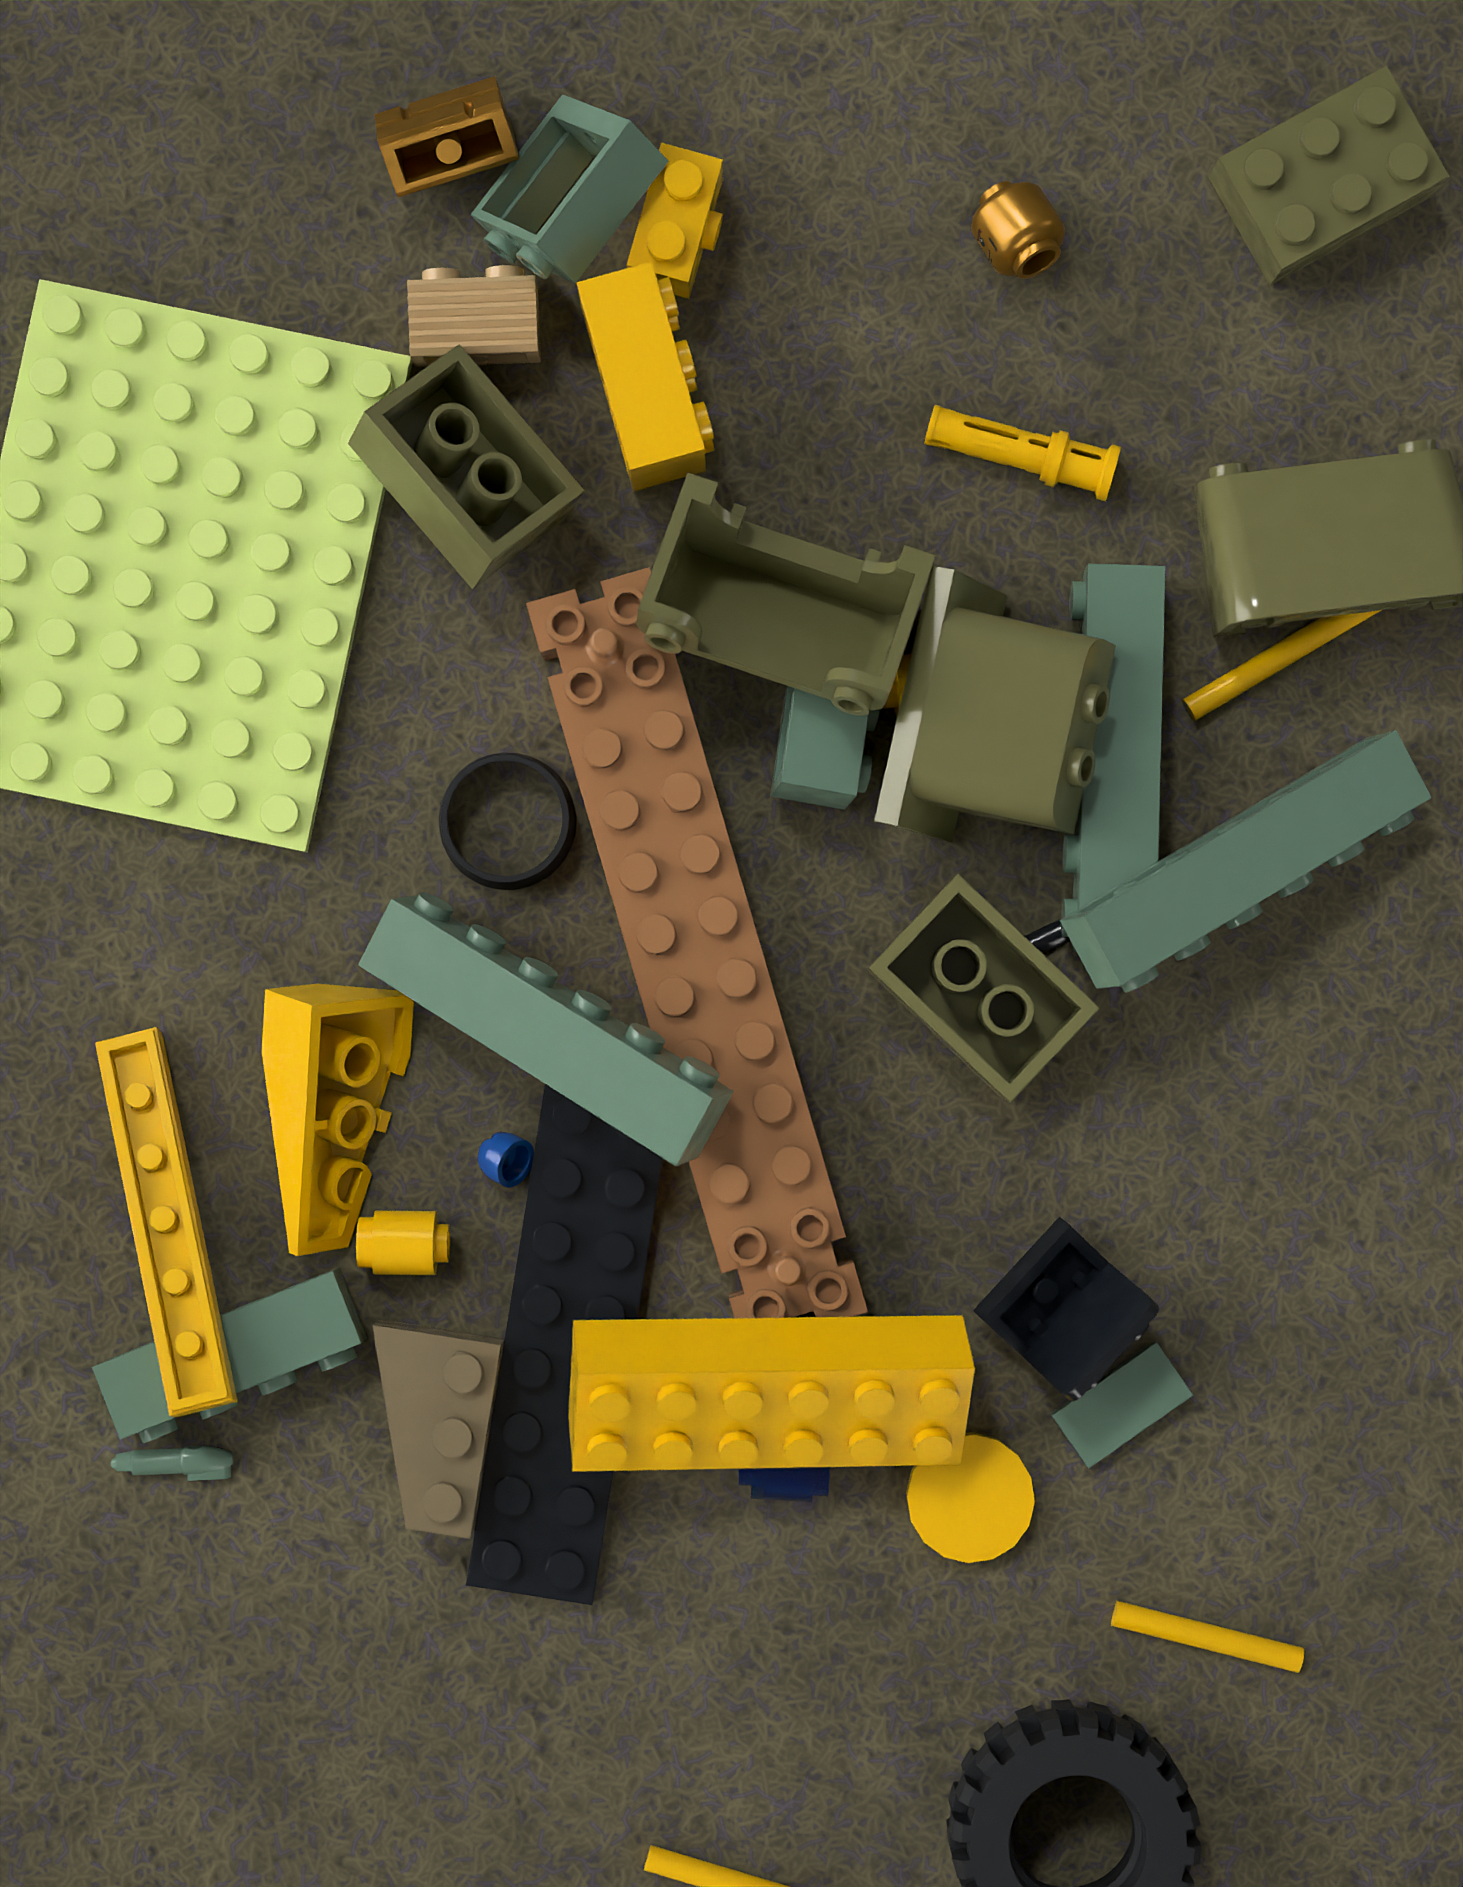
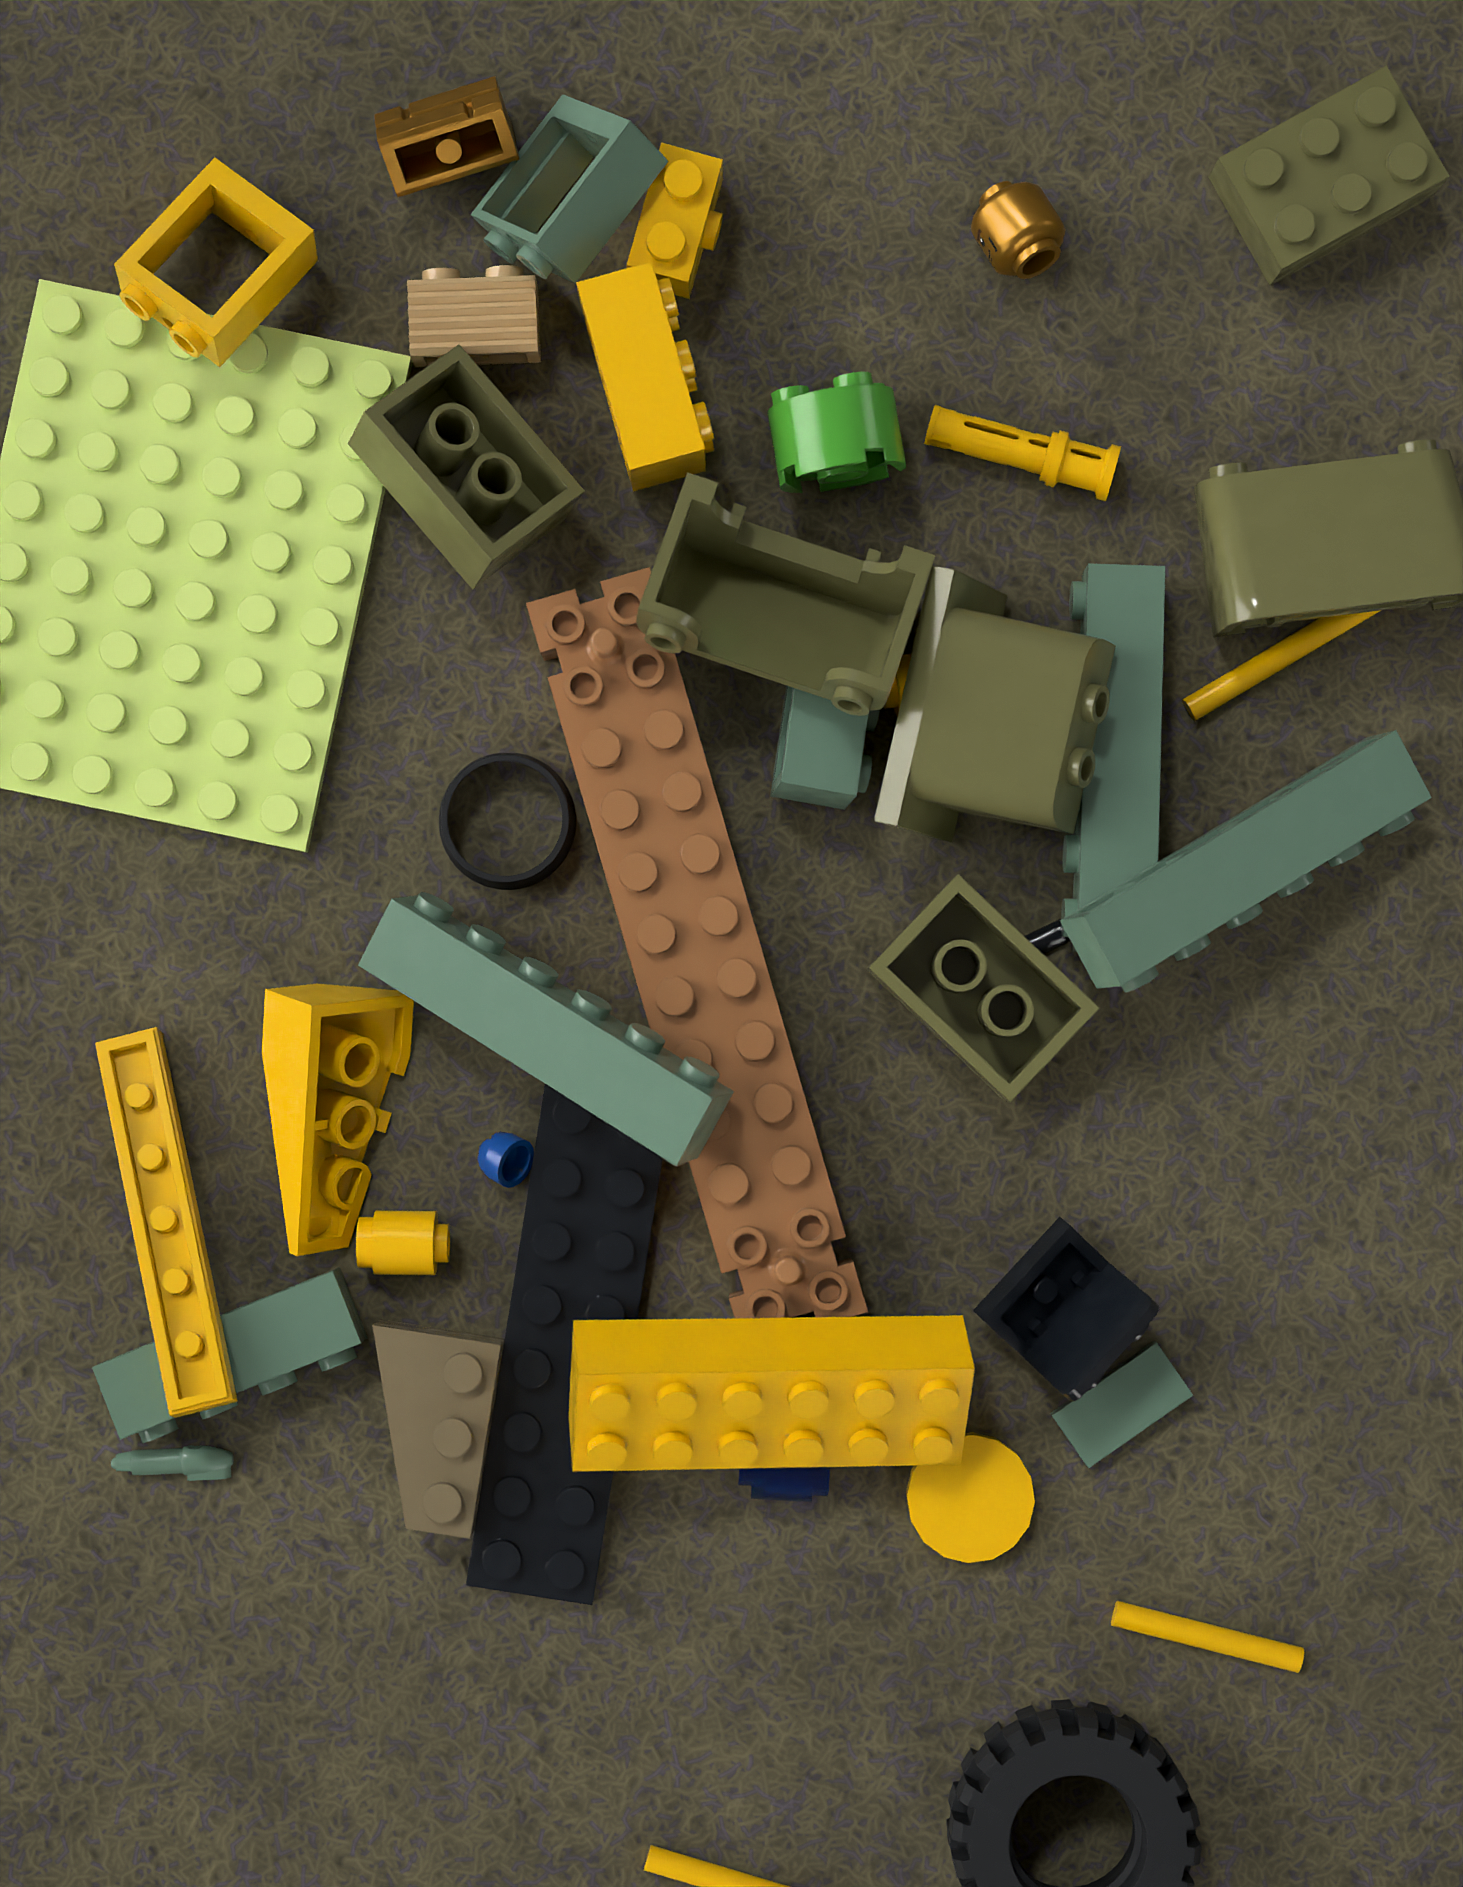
(254, 216): none -> yellow window
(835, 433): none -> bright green brick

